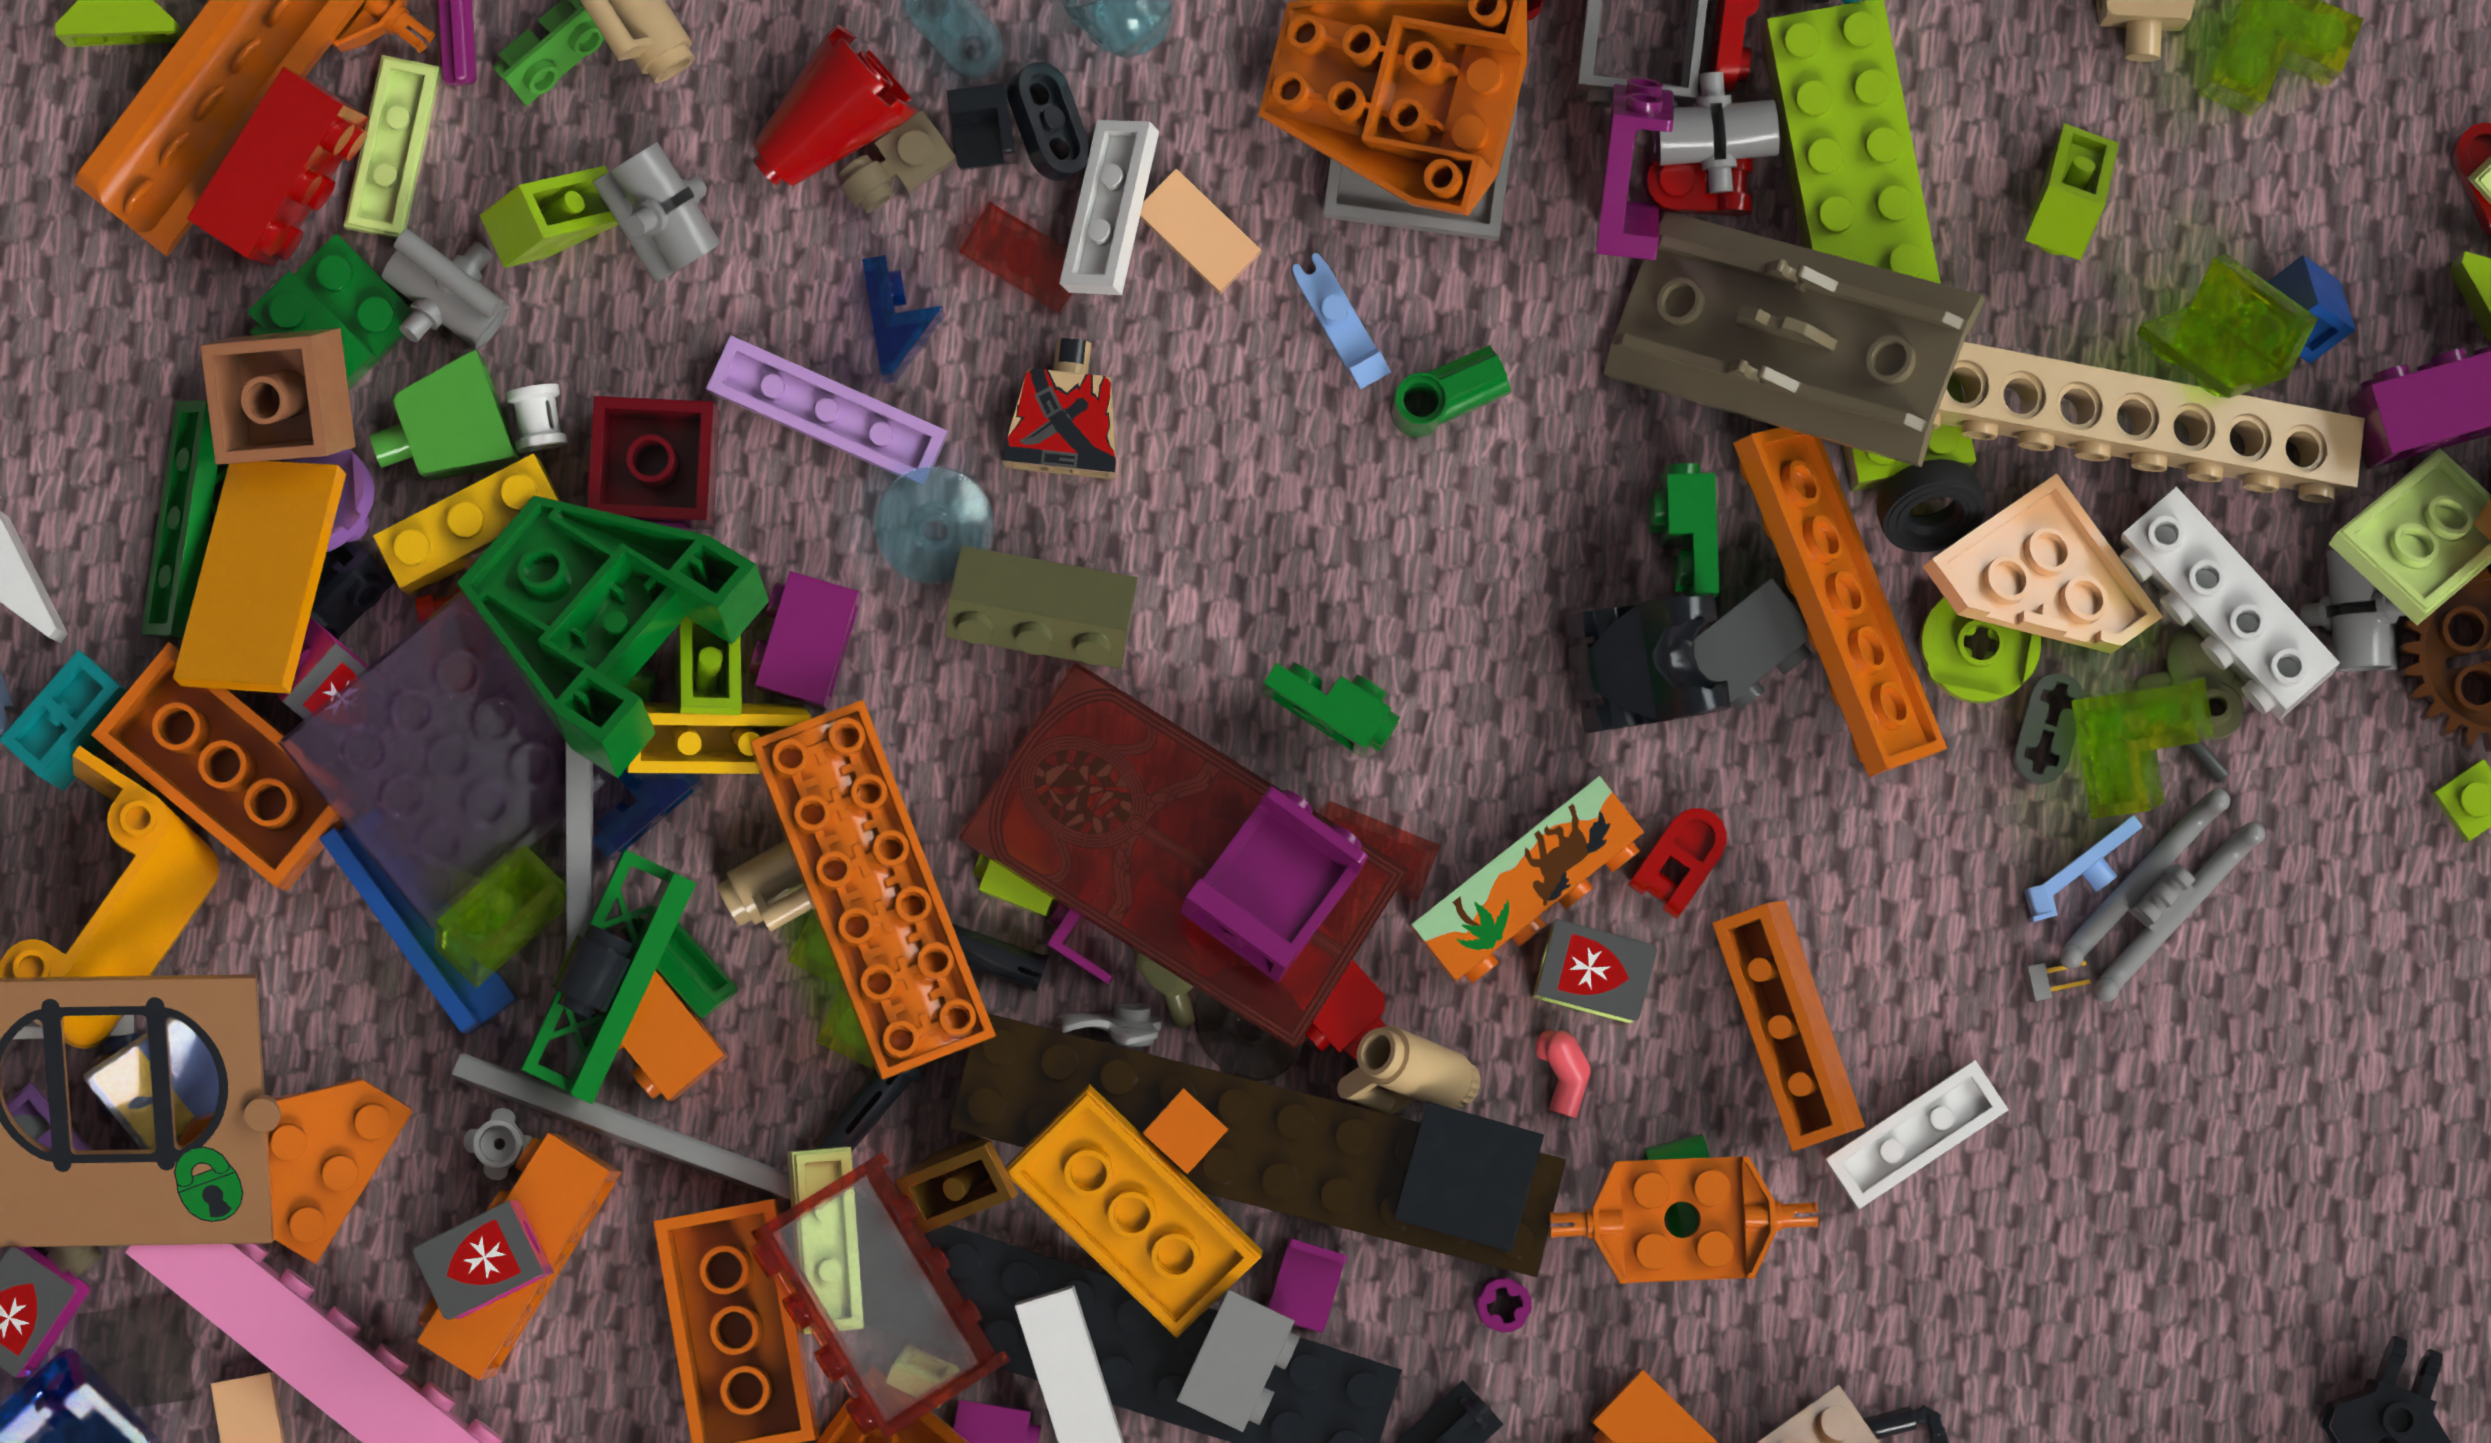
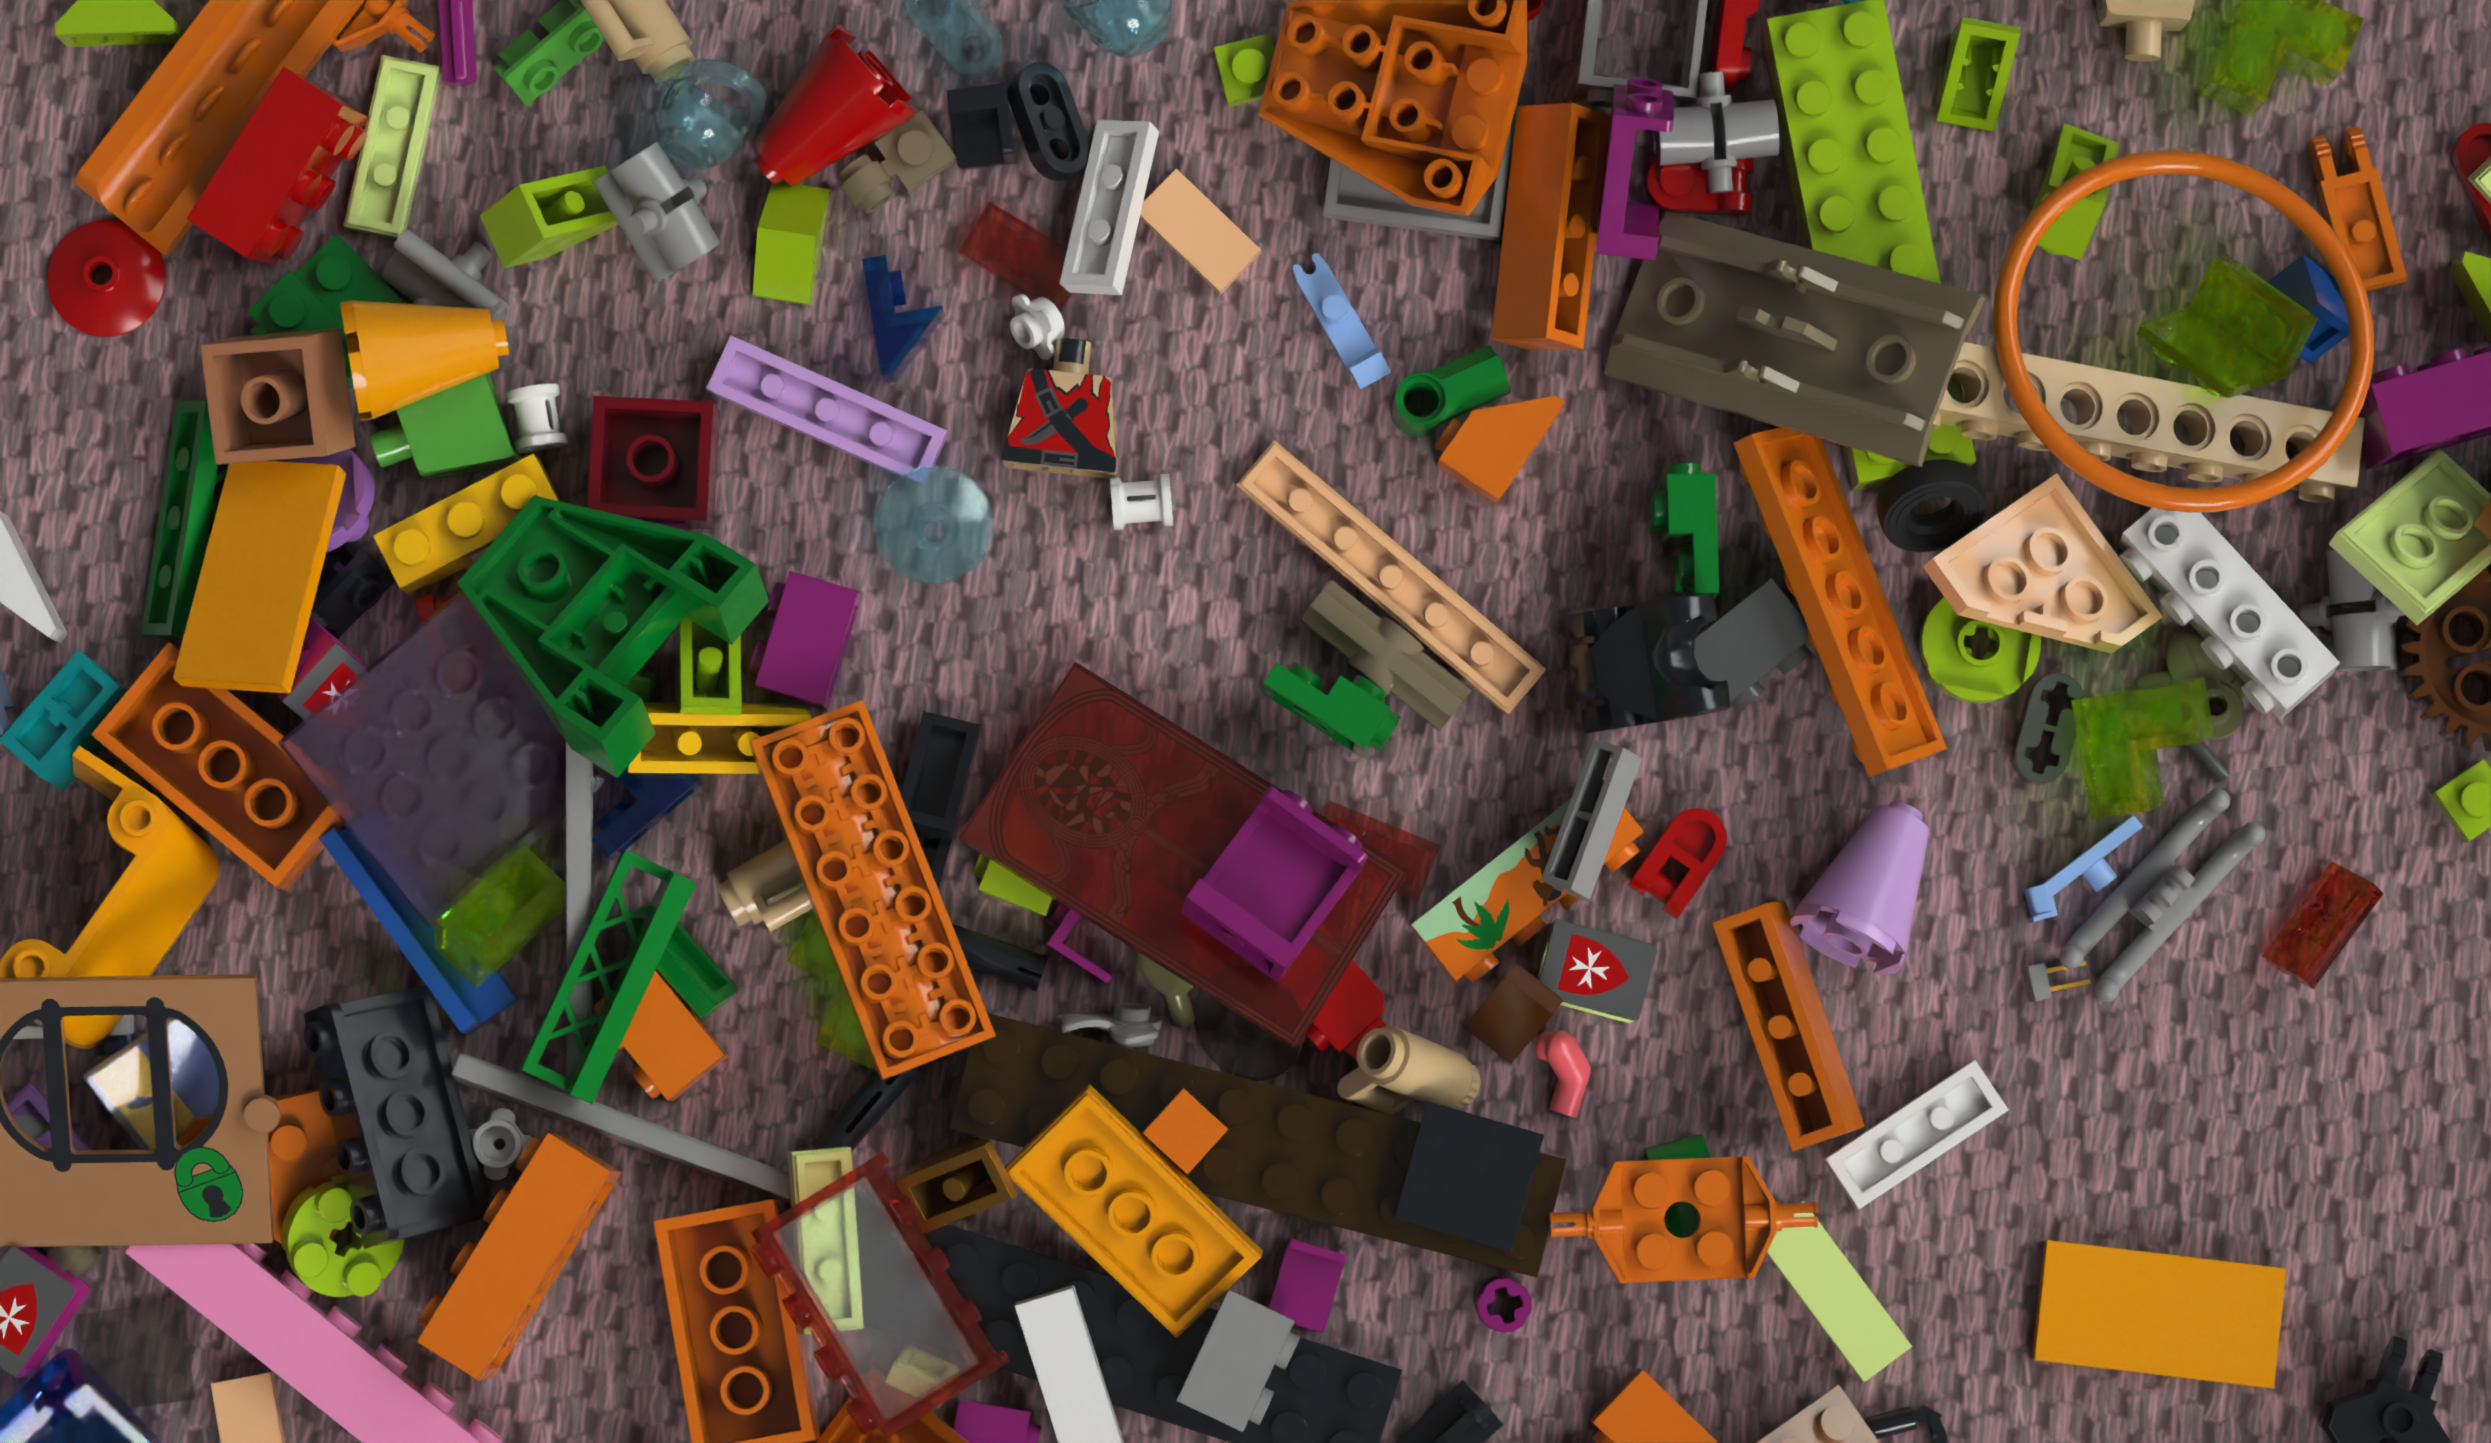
(125, 299): none -> red dish
(314, 1254): none -> lime plate
(395, 1115): none -> black bracket
(416, 351): none -> light orange cone
(482, 1260): piece -> none
(592, 971): black brick -> none
(700, 128): none -> clear light blue helmet
(790, 242): none -> lime slope
(938, 785): none -> black slope
(1036, 324): none -> white plate
(1041, 607): olive brick -> none
(1141, 501): none -> white bush
(1244, 68): none -> lime plate
(1385, 655): none -> dark tan piece
(1391, 577): none -> light nougat tile
(1495, 444): none -> orange slope
(1513, 1013): none -> reddish brown tile
(1550, 227): none -> orange brick
(1600, 823): none -> light grey piece
(1837, 1298): none -> yellowish green tile
(1869, 892): none -> lavender cone
(1977, 73): none -> lime slope
(2125, 485): none -> orange piece
(2159, 1314): none -> light orange tile
(2322, 925): none -> clear red plate
(2358, 211): none -> orange hinge

